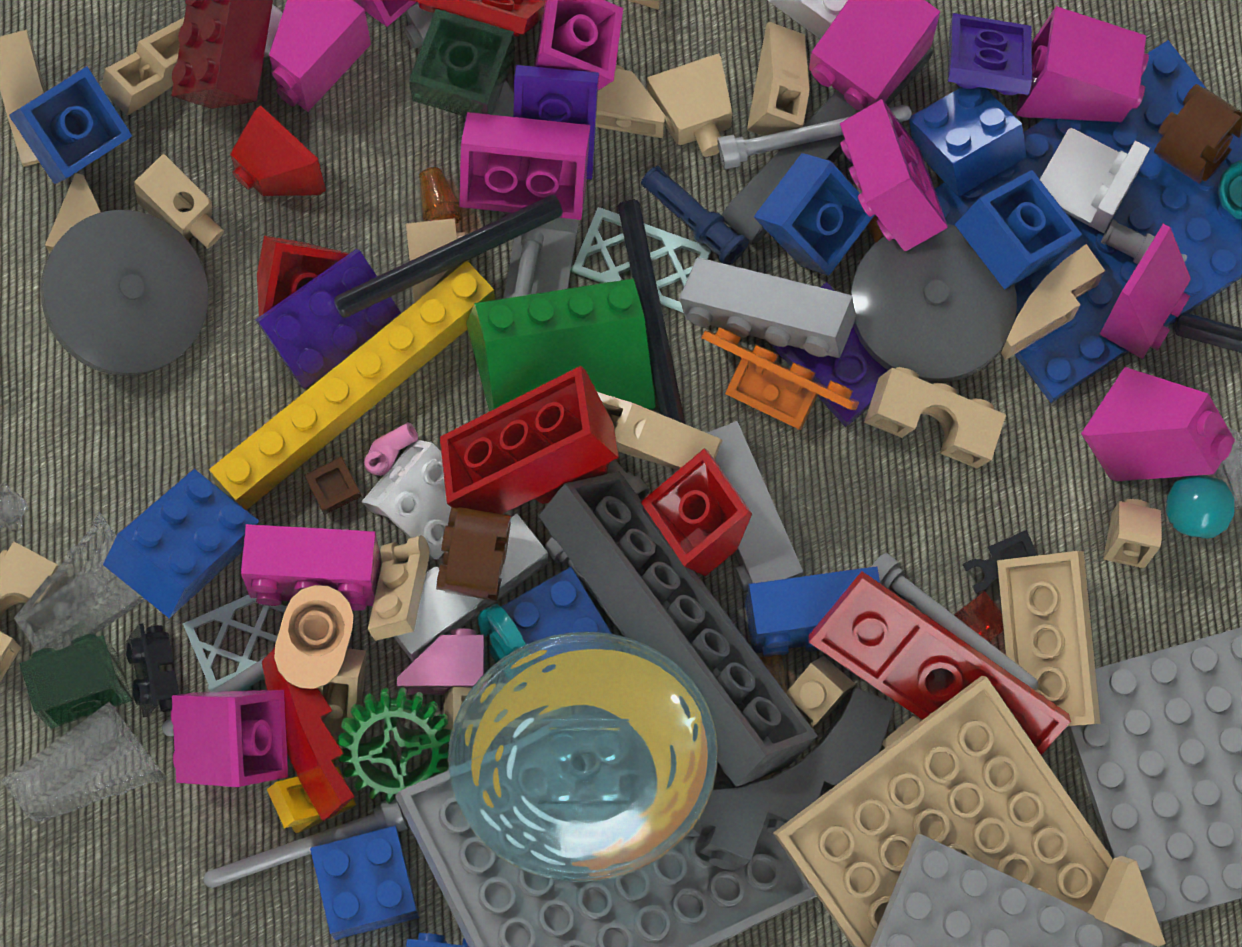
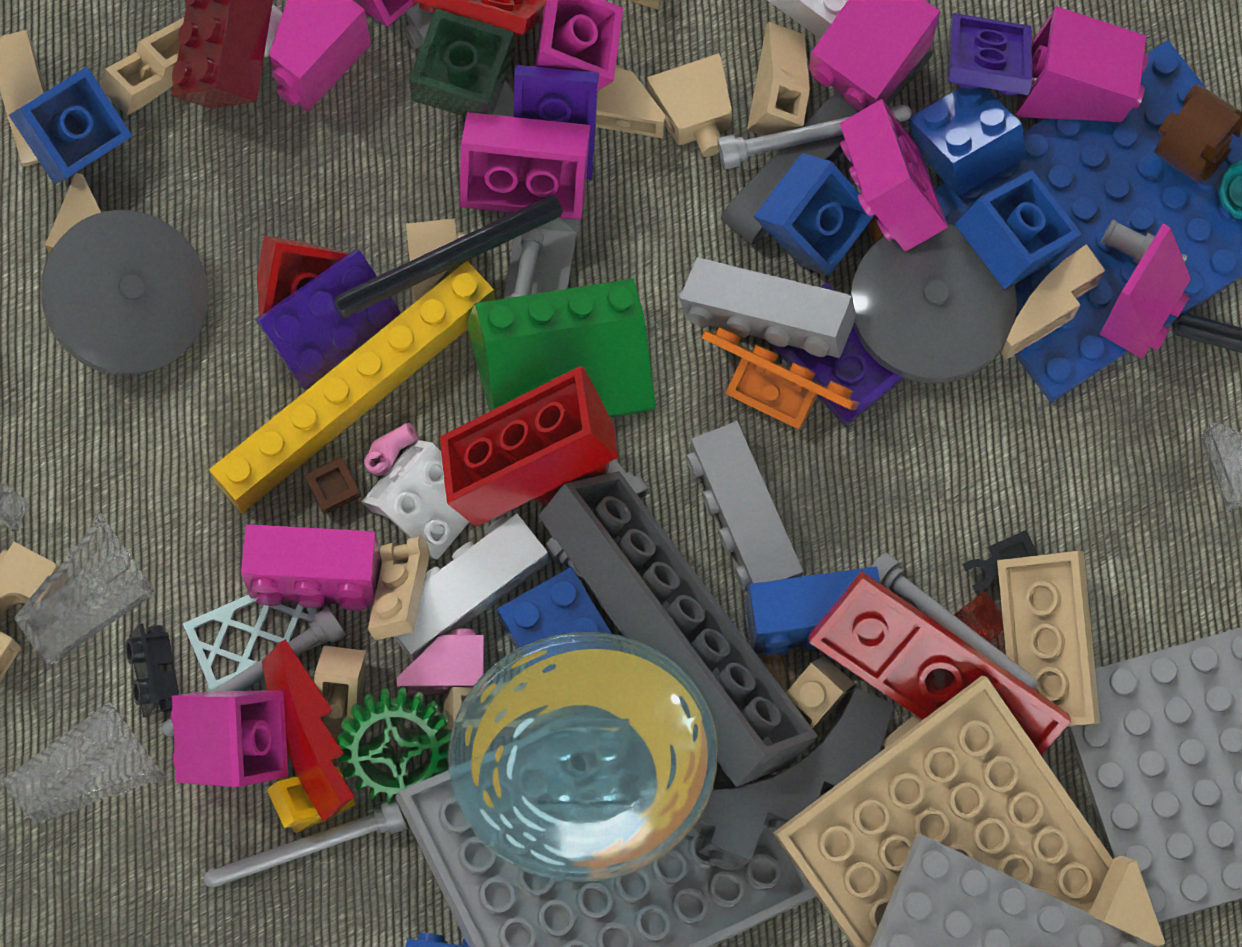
(75, 680): clear green brick -> none
(166, 191): tan torso -> none
(179, 543): blue brick -> none
(275, 160): red slope -> none
(313, 636): light nougat piece -> none
(364, 883): blue brick -> none
(437, 196): clear orange cone -> none
(474, 553): reddish brown brick -> none
(502, 630): teal tile -> none
(645, 282): black axle -> none
(655, 436): tan slope -> none
(670, 241): light aqua window -> none
(699, 514): red slope -> none
(706, 226): dark blue pin -> none
(968, 425): tan arch -> none
(1091, 177): white bracket -> none
(1133, 533): tan slope -> none
(1156, 430): dark pink slope -> none
(1200, 506): teal hair -> none

